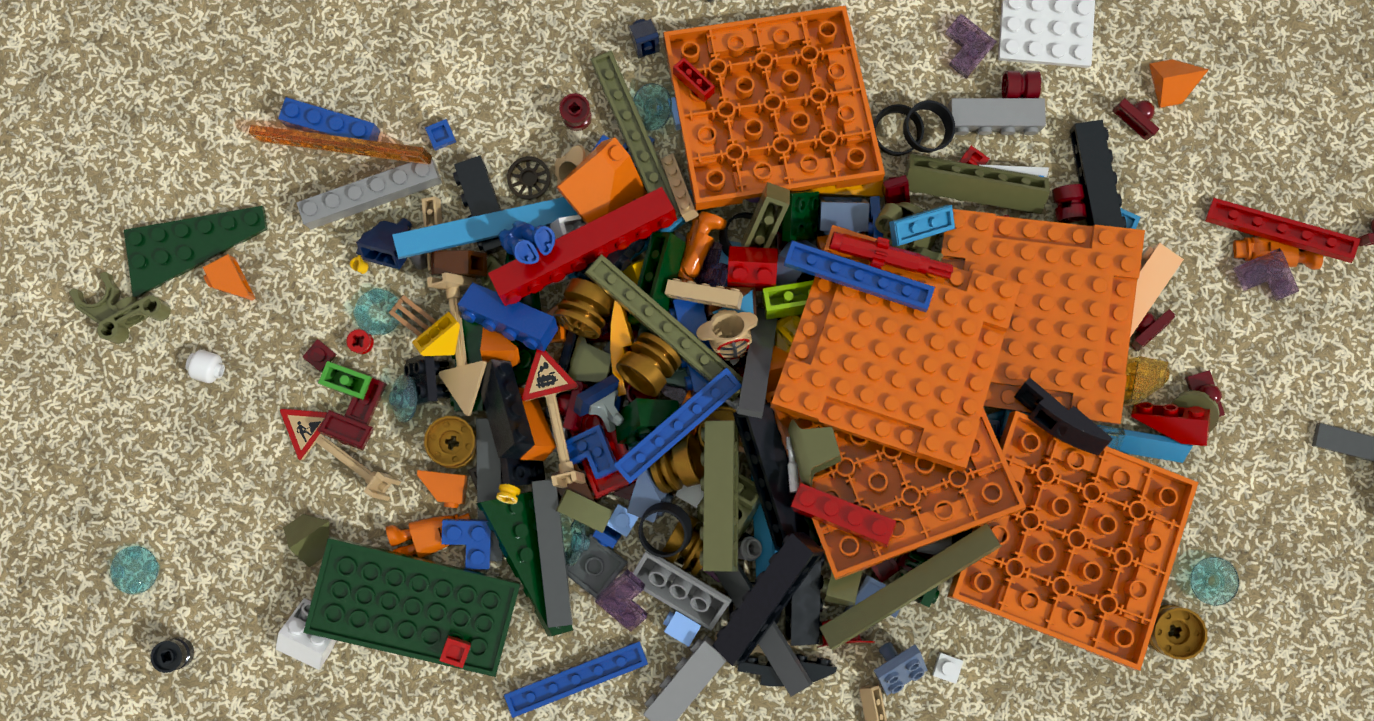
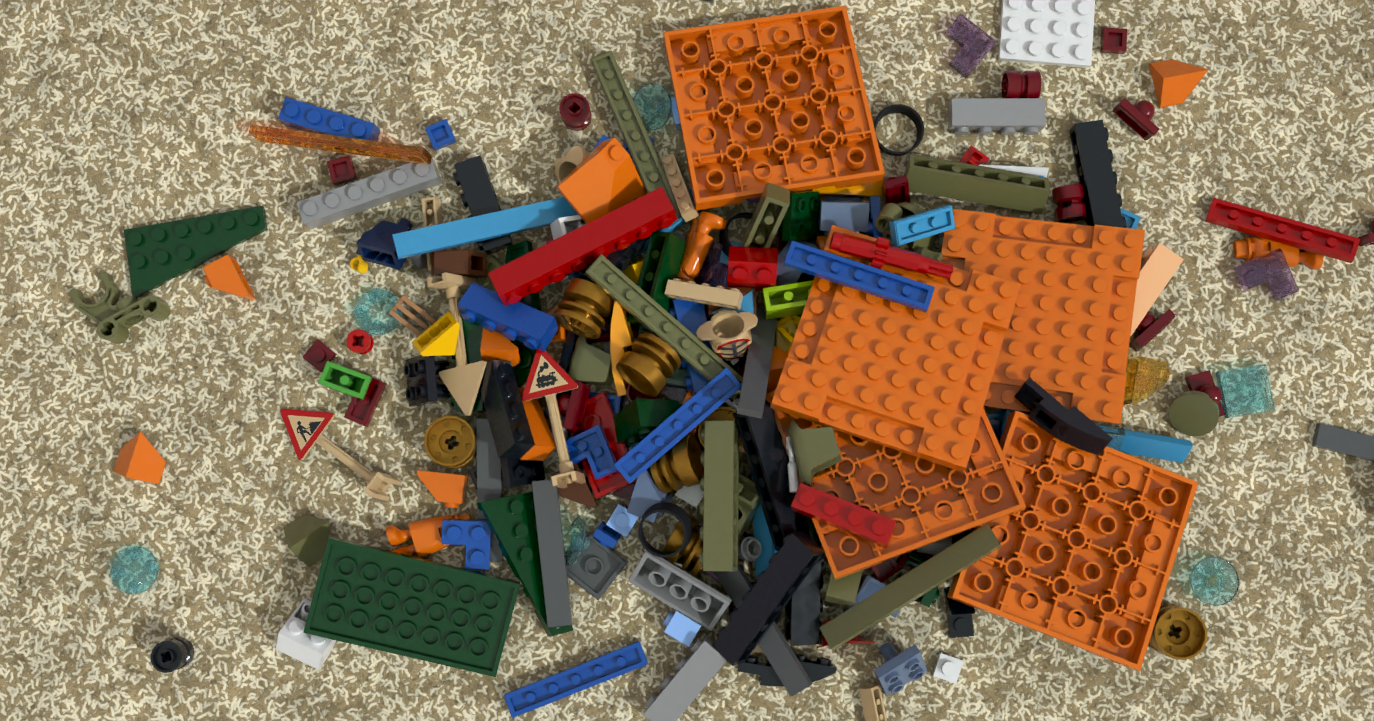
(140, 460): none -> orange slope
(205, 366): white head -> none
(342, 170): none -> dark red plate
(345, 430): dark red tile -> none
(403, 398): clear light blue dish -> none
(455, 651): red plate -> none
(508, 493): yellow bush -> none
(525, 239): blue piece -> none
(528, 178): dark brown wheel -> none
(584, 510): olive slope -> none
(600, 401): piece -> none
(619, 603): clear purple plate -> none
(644, 37): dark blue slope -> none
(693, 79): red piece -> none
(944, 114): black tyre -> none
(958, 617): none -> black slope
(1113, 40): none -> dark red plate
(1178, 423): red slope -> none
(1245, 391): none -> clear light blue plate

